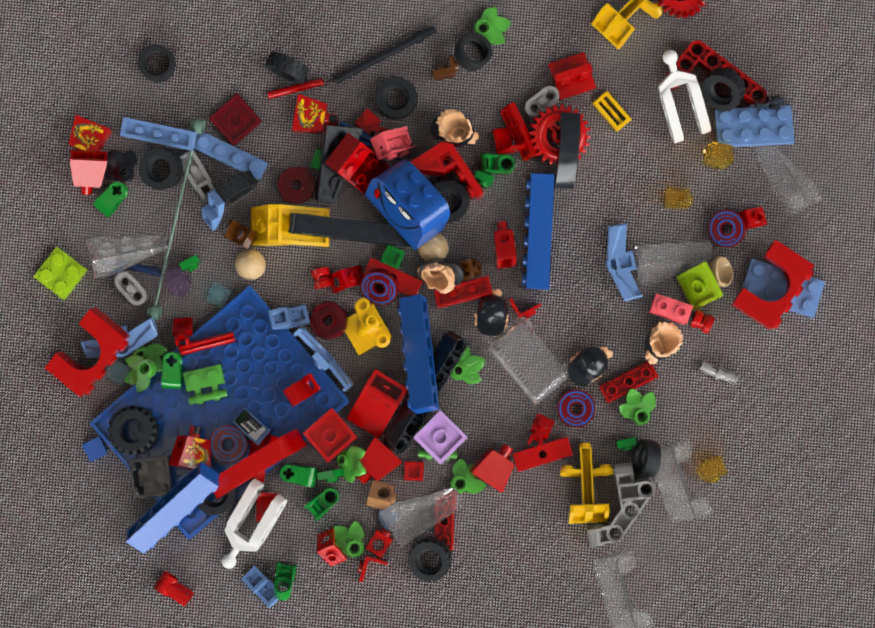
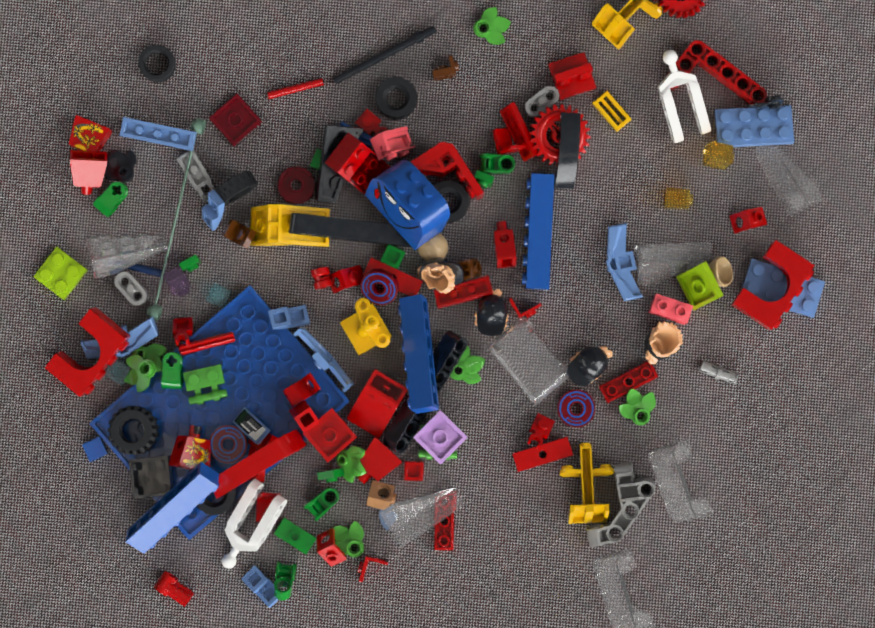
(148, 175): black tyre -> none
(230, 155): medium blue plate -> none
(250, 264): tan piece -> none
(286, 67): black tyre -> none
(295, 536): none -> green plate
(302, 475): green piece -> none
(304, 416): none -> red brick
(311, 116): red torso -> none
(339, 323): dark red tile -> none
(383, 535): red bracket -> none
(430, 574): black tyre -> none
(453, 128): light nougat hair -> none
(463, 59): black tyre -> none
(471, 482): bright green plate -> none
(494, 467): red torso -> none
(626, 444): green plate -> none
(647, 458): black tyre -> none
(706, 323): red wheel -> none
(711, 469): clear yellow brick -> none
(716, 231): dark red tile -> none
(728, 77): black tyre -> none

